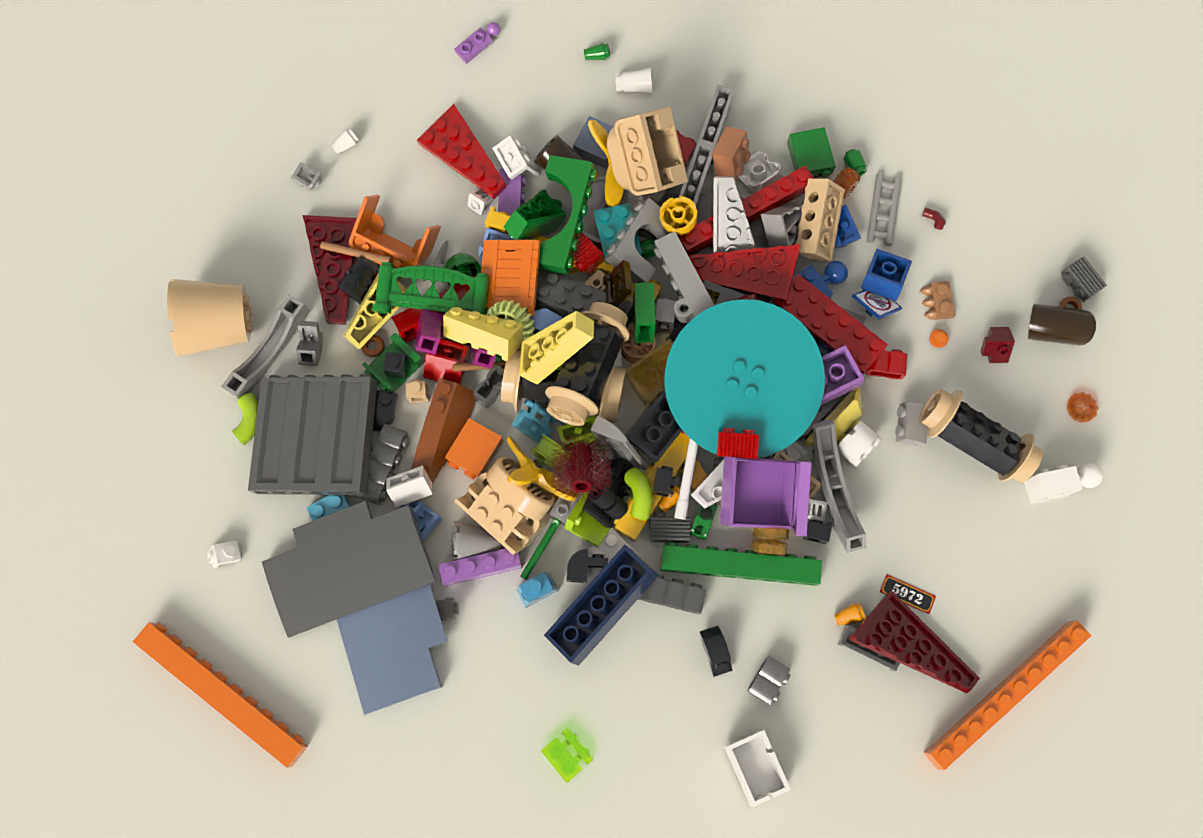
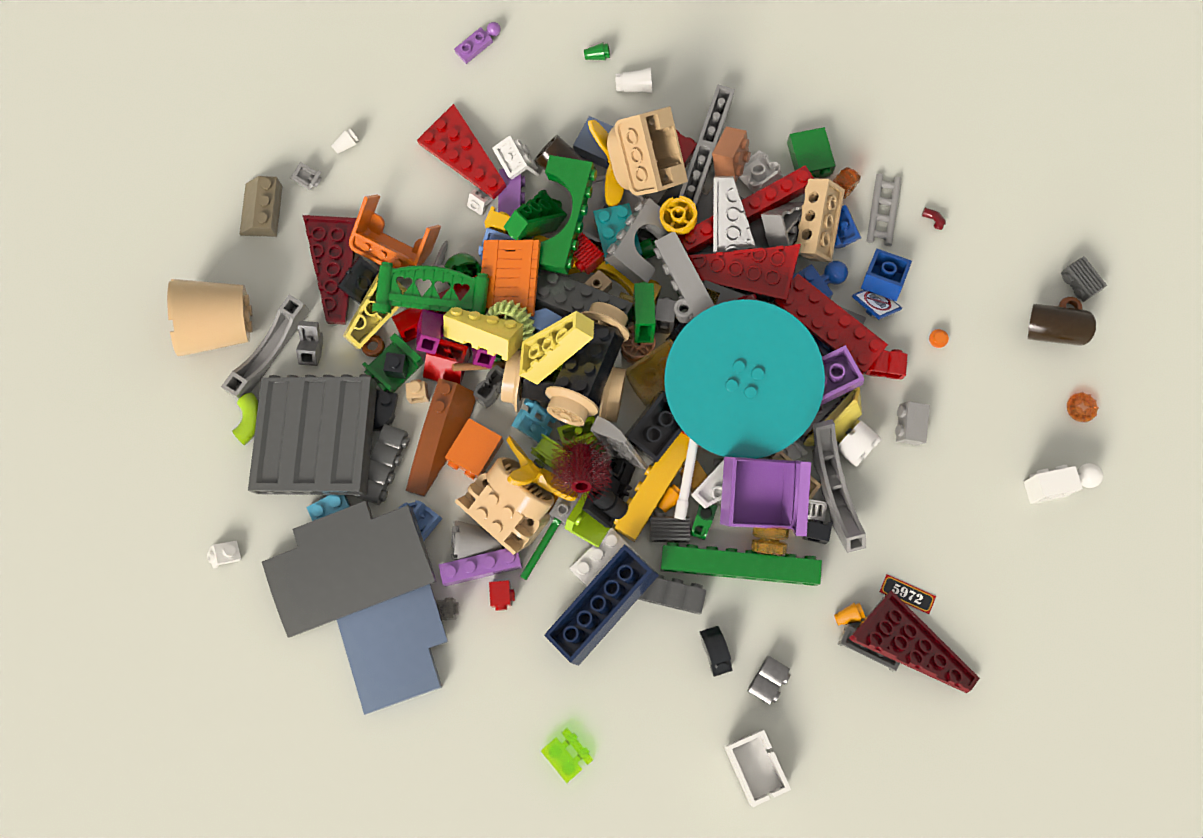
(220, 694): orange brick -> none
(261, 207): none -> dark tan slope
(355, 252): medium nougat bar -> none
(409, 486): white brick -> none
(501, 595): none -> red brick
(537, 589): dark azure torso -> none
(579, 564): black brick -> none
(622, 284): dark brown plate -> none
(641, 493): lime cylinder -> none
(664, 481): black brick -> none
(737, 444): red brick -> none
(855, 160): green brick -> none
(940, 301): medium nougat plate -> none
(980, 436): brick -> none
(998, 345): dark red brick -> none
(1007, 695): orange brick -> none

